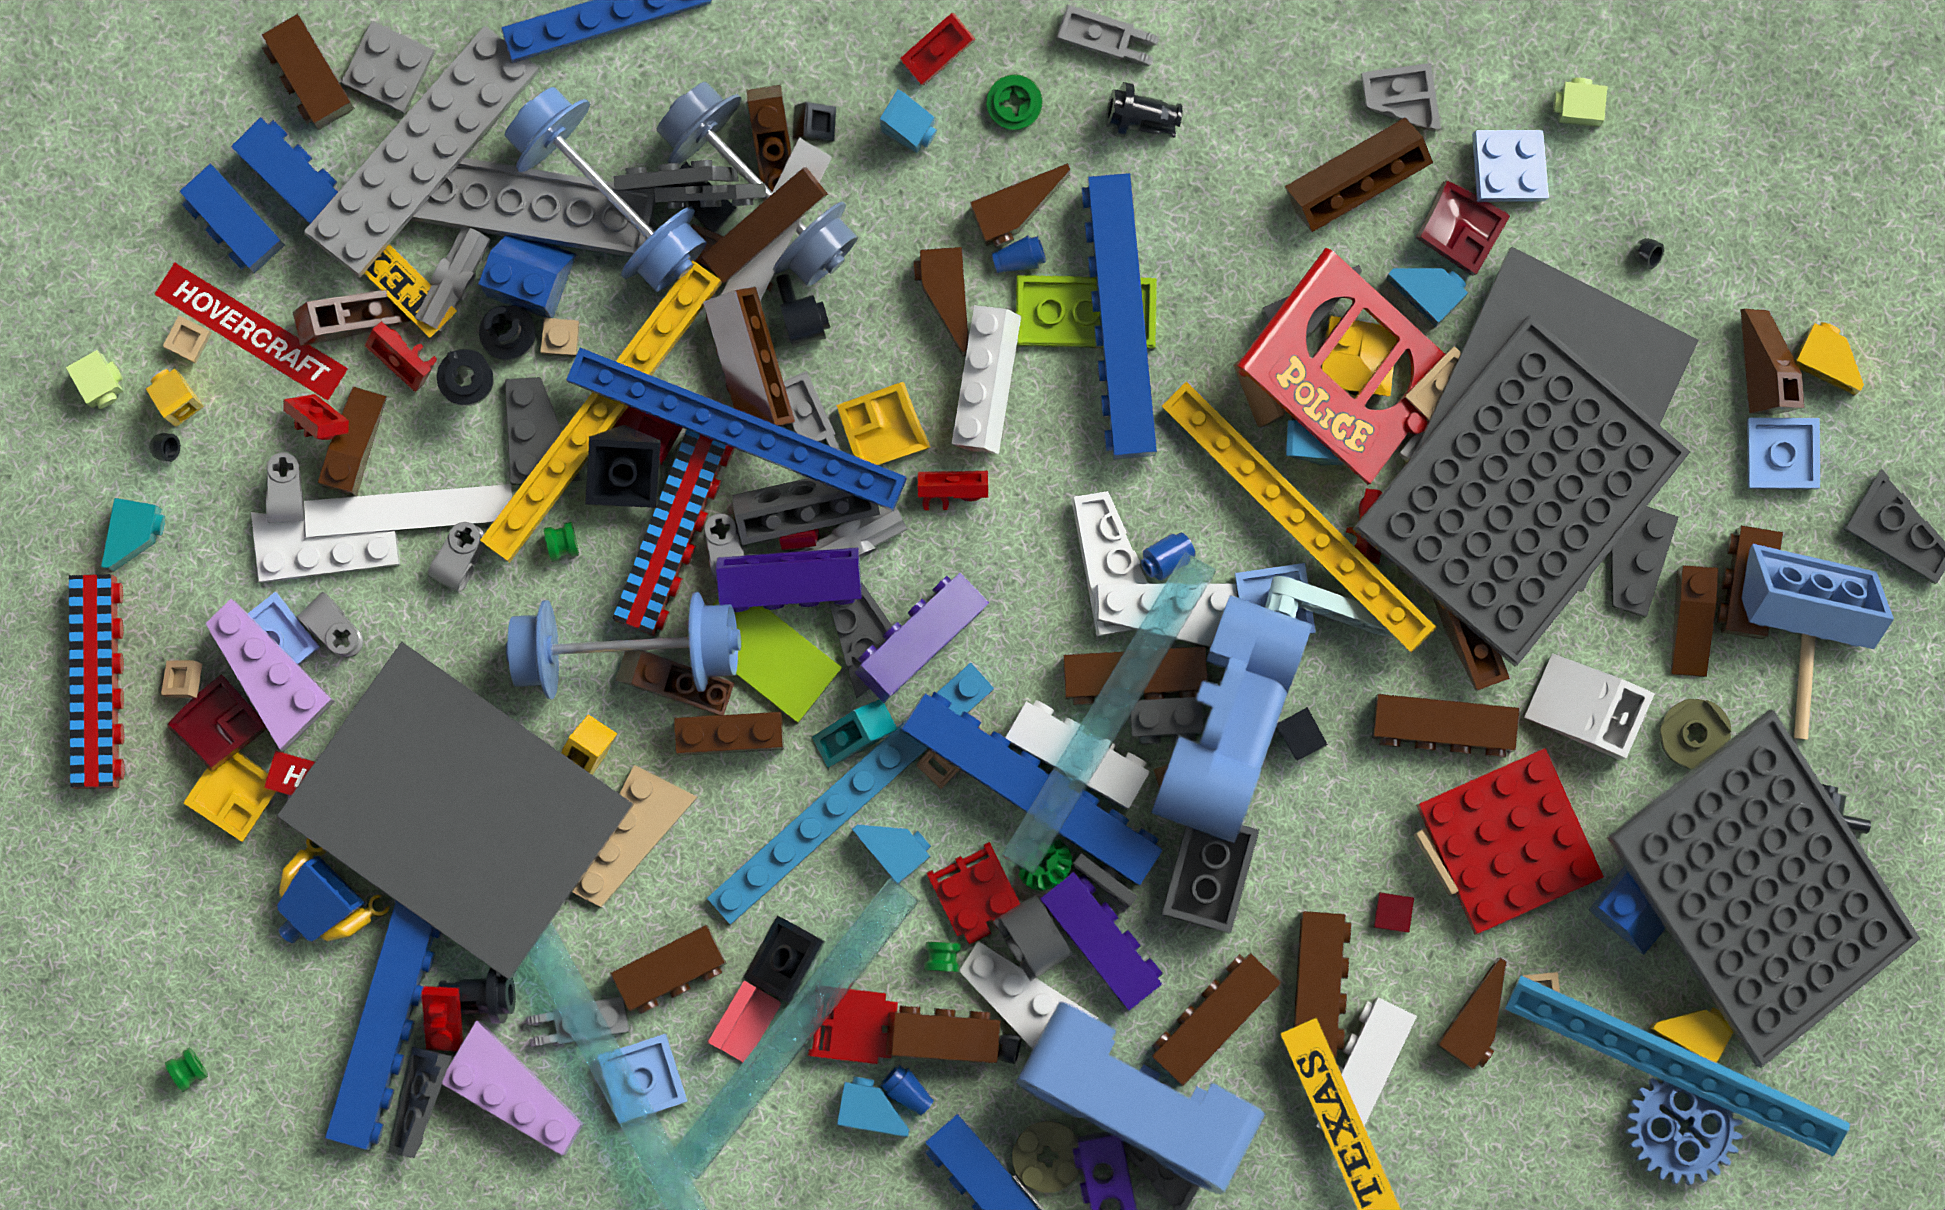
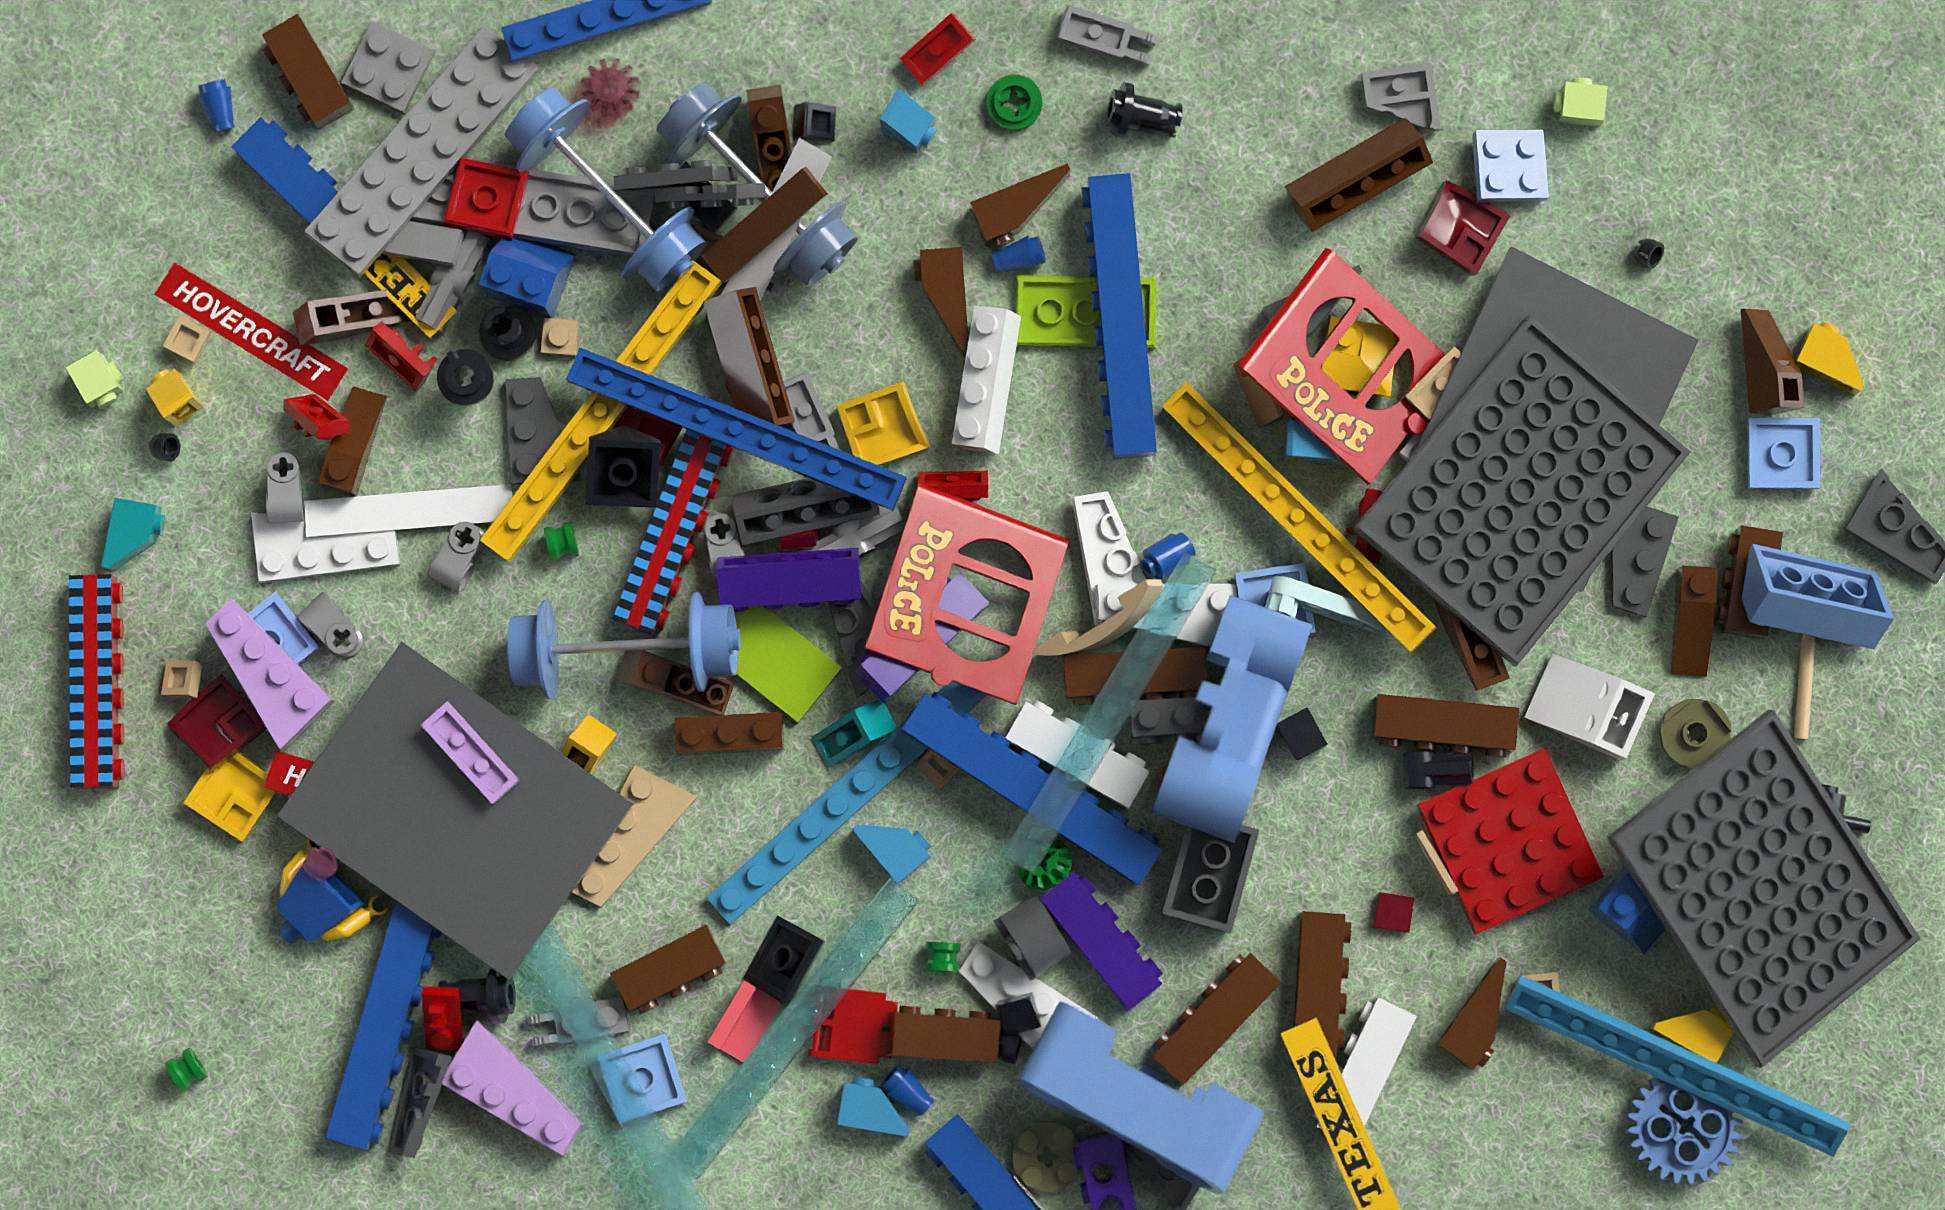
(217, 104): none -> blue cone
(230, 219): blue brick -> none
(320, 863): none -> clear pink plate
(427, 243): none -> light grey tile
(470, 753): none -> lavender plate
(486, 198): none -> red tile
(623, 83): none -> clear pink gear
(802, 316): black piece -> none
(910, 599): none -> door
(974, 893): red plate -> none
(1019, 1013): none -> black slope
(1105, 878): dark grey plate -> none
(1135, 605): none -> tan slope
(1429, 290): dark azure slope -> none
(1429, 769): none -> black piece

